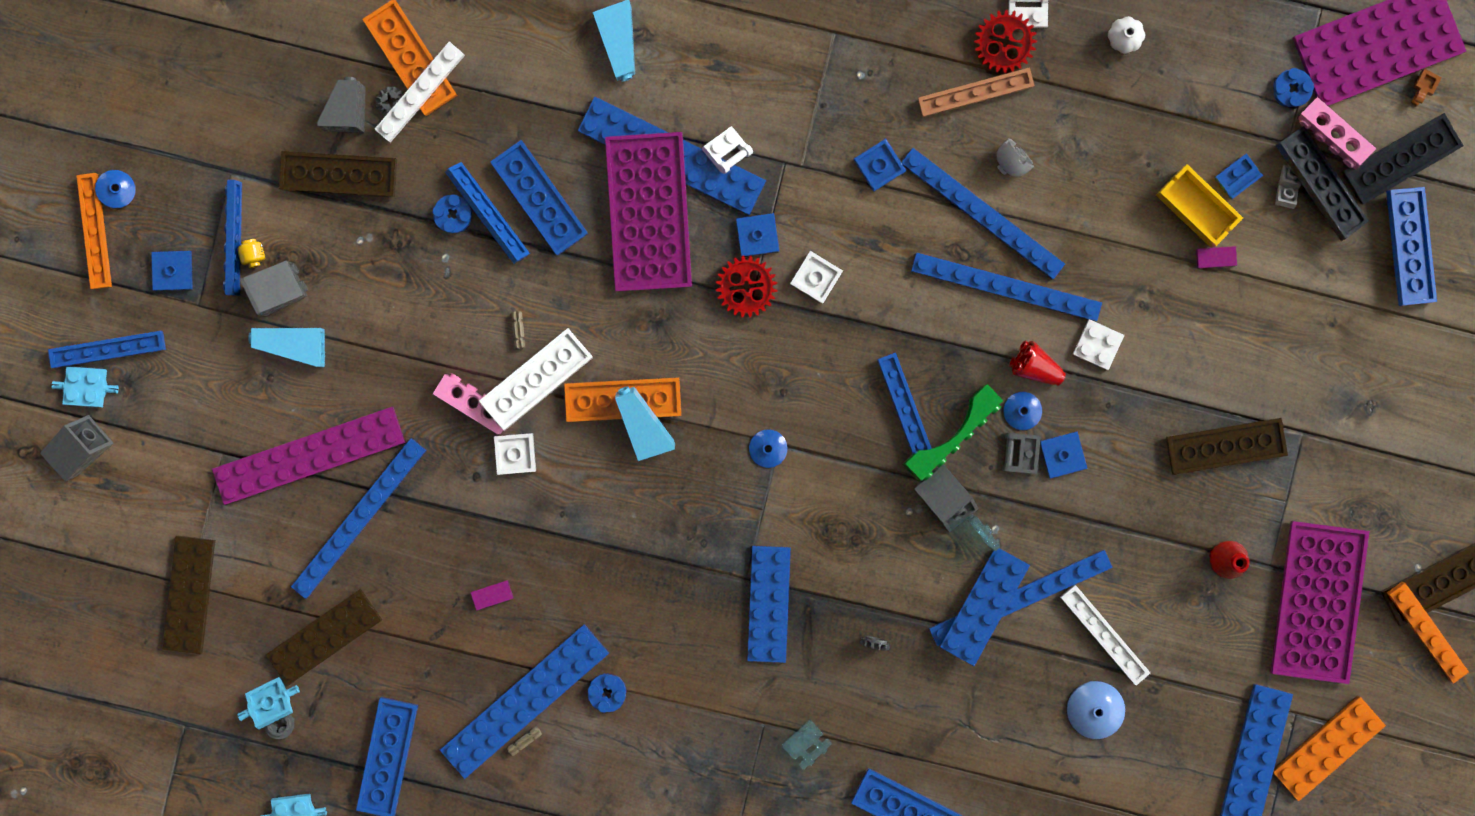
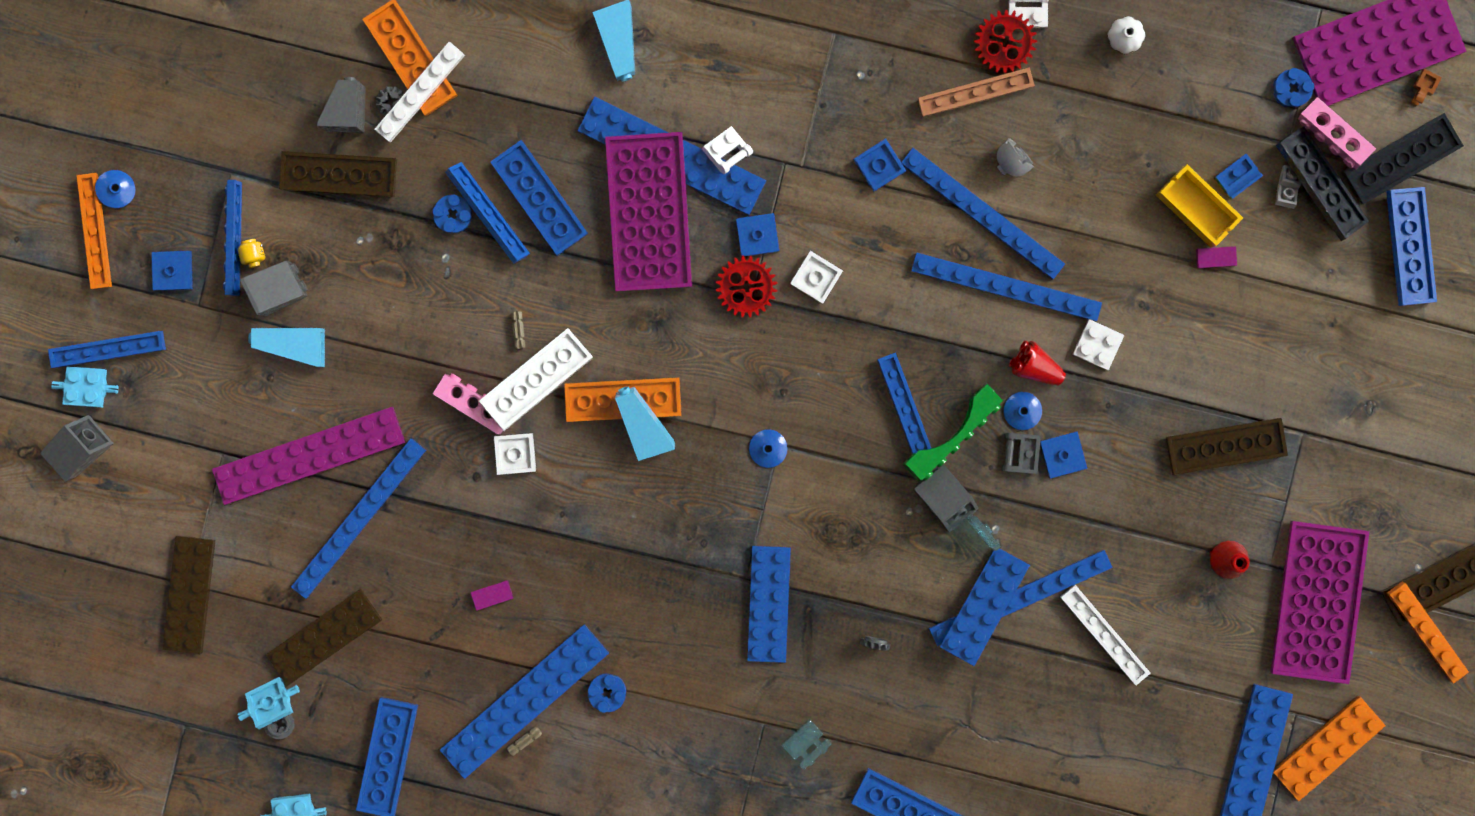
(1085, 702): medium blue dish -> none

